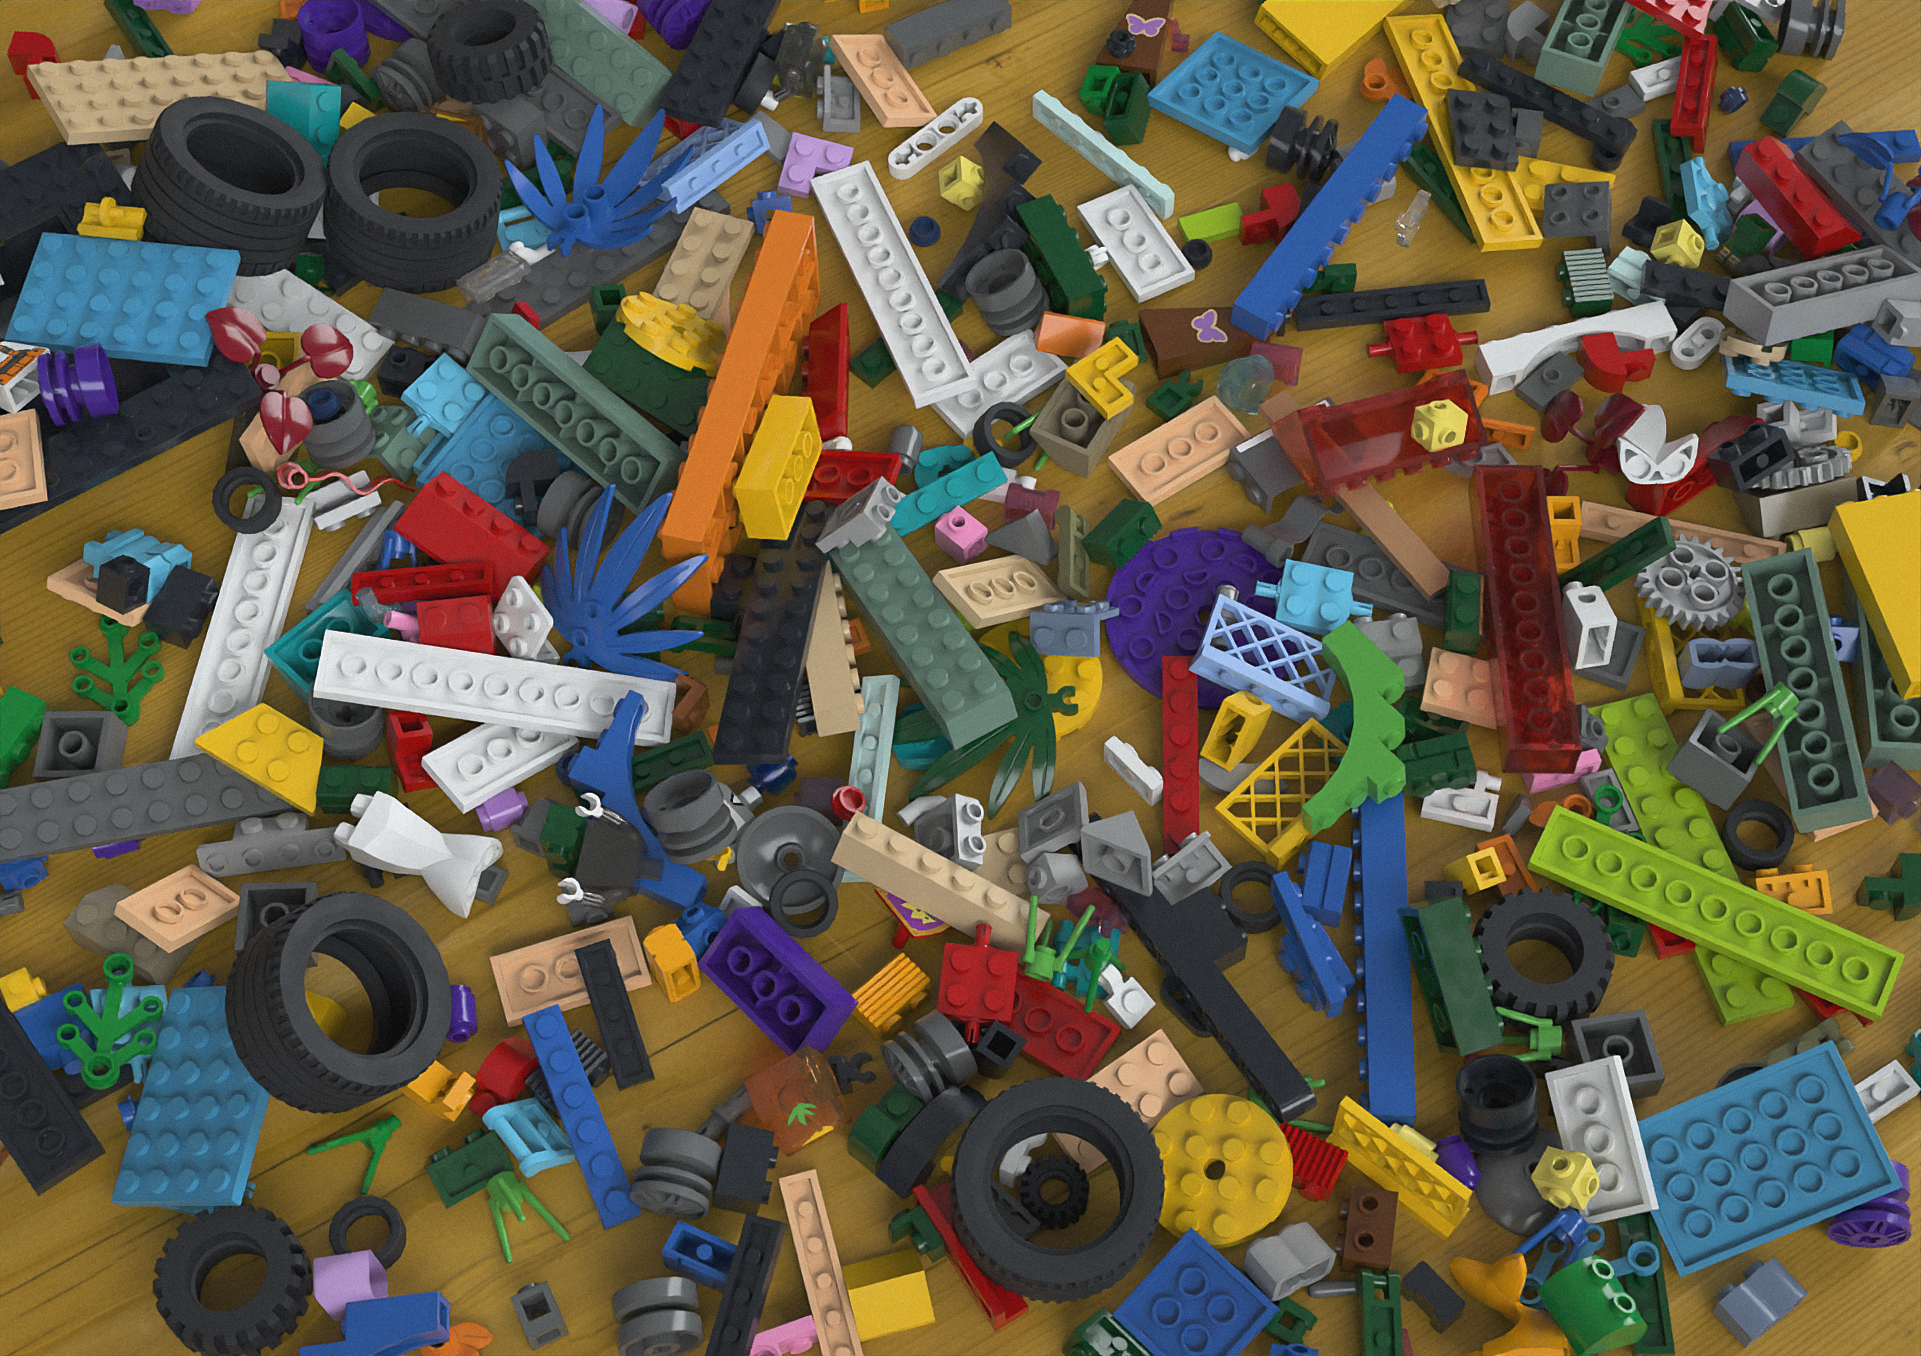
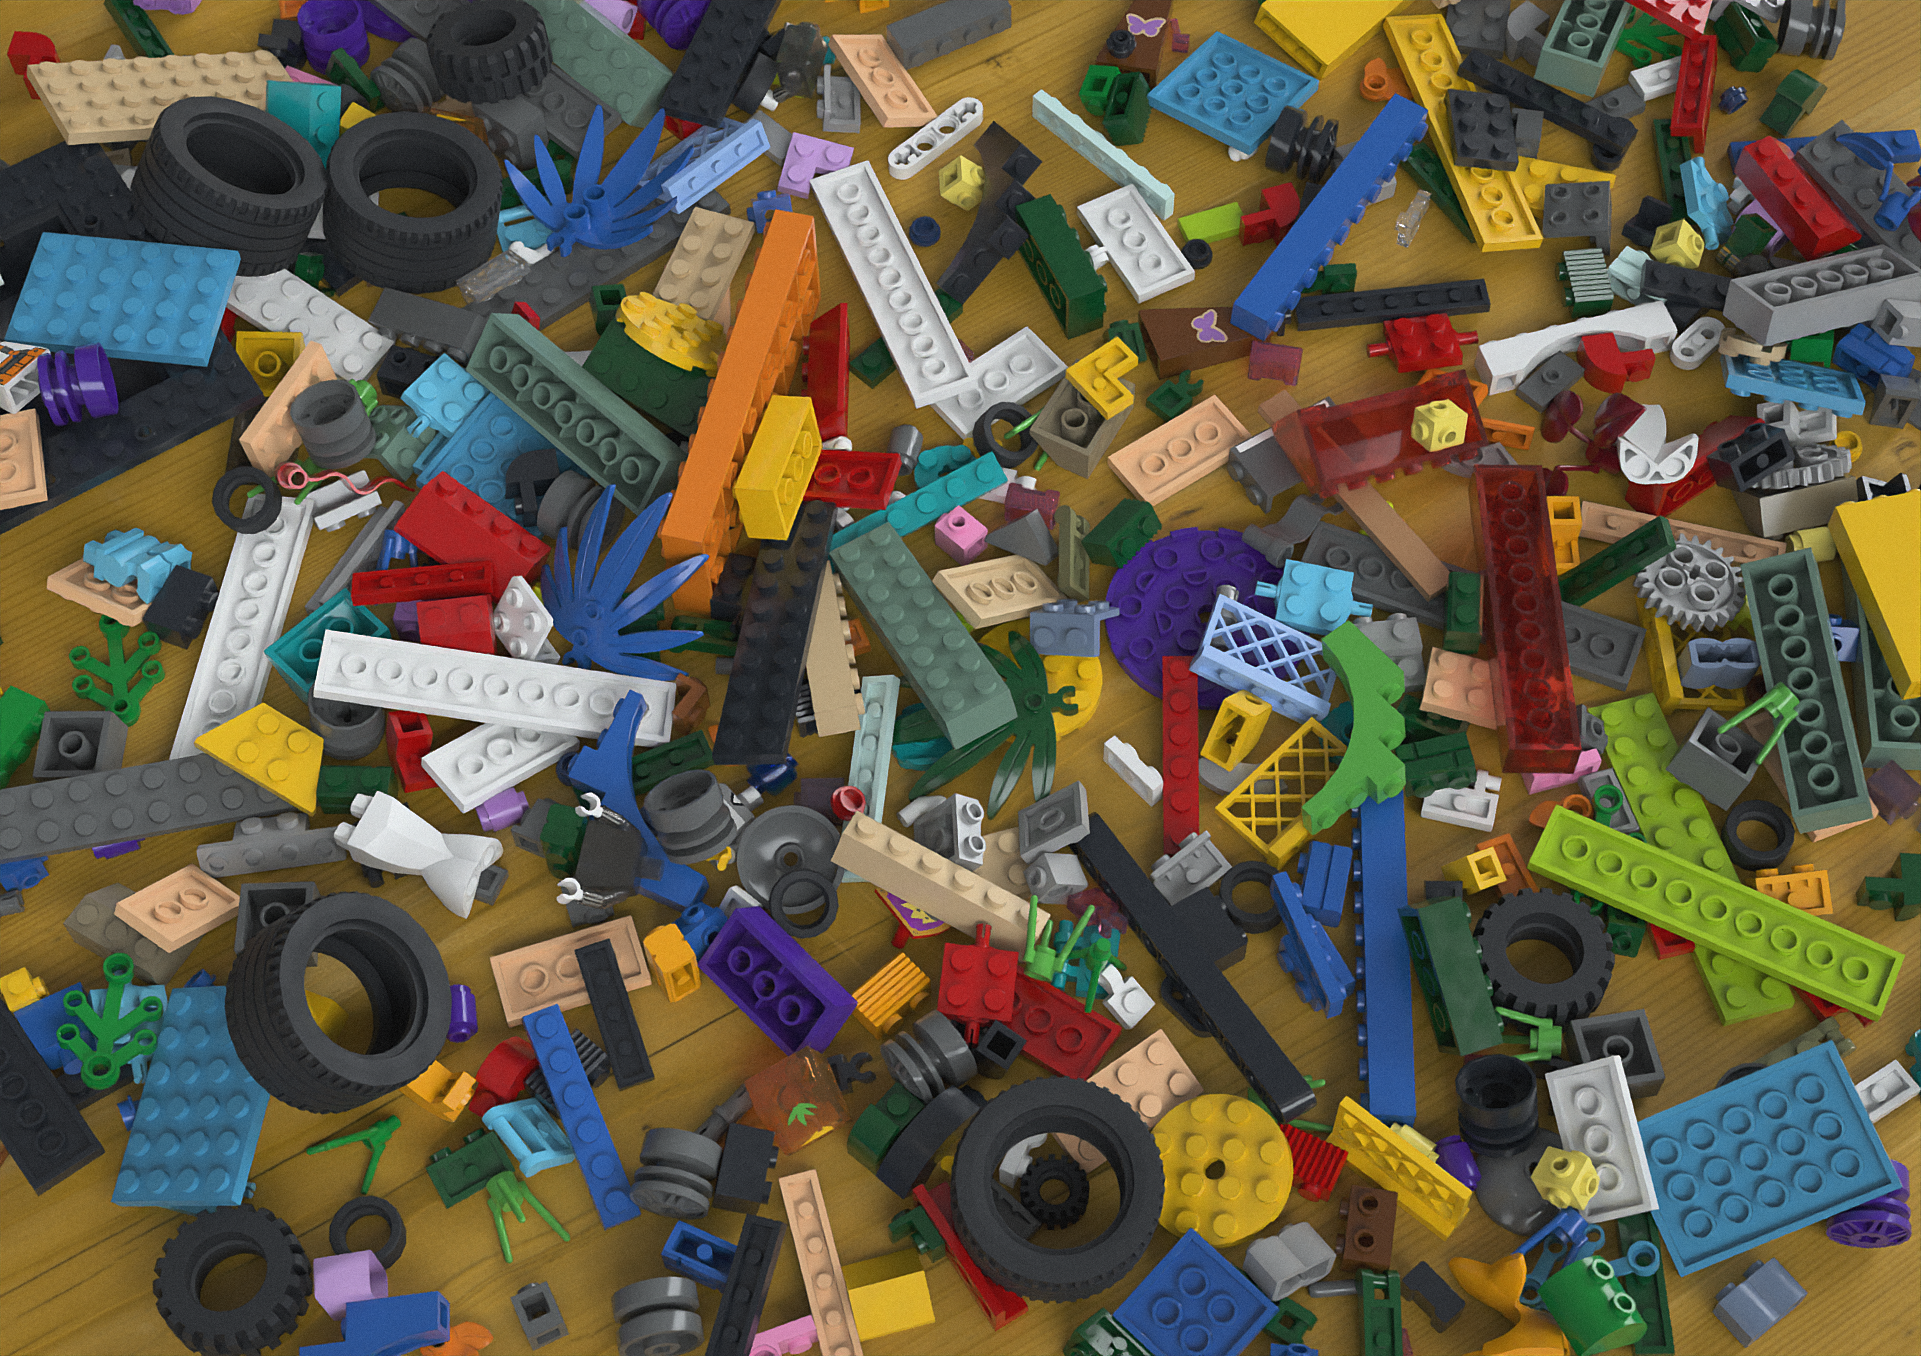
(112, 221): yellow hips -> none
(123, 584): black brick -> none
(283, 417): dark red plant -> none
(324, 404): dark blue plate -> none
(371, 607): clear light blue arm -> none
(405, 623): bright pink arm -> none
(860, 516): light grey plate -> none
(1007, 292): dark grey wheel -> none
(1068, 335): orange slope -> none
(1118, 852): light grey slope -> none
(1245, 383): clear light blue helmet -> none
(1516, 815): dark grey tile -> none
(1583, 613): white torso -> none

